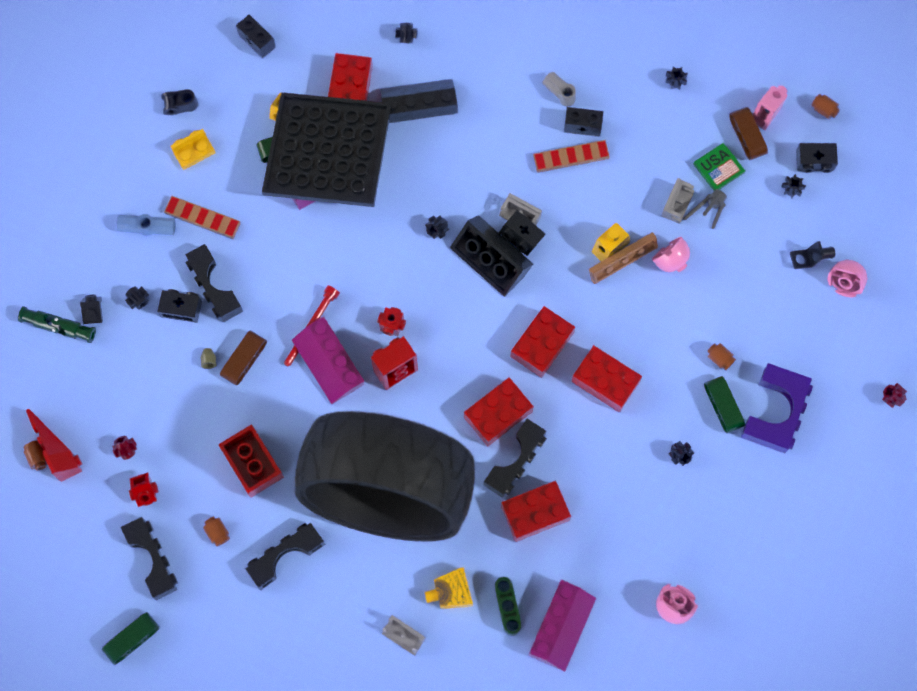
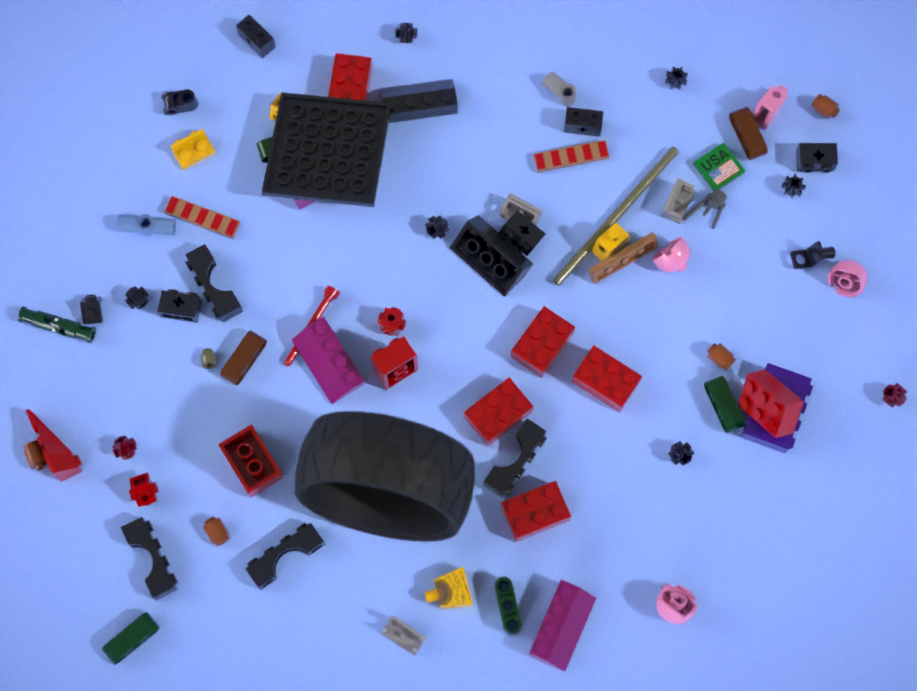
(616, 215): none -> olive piece
(770, 403): none -> red brick

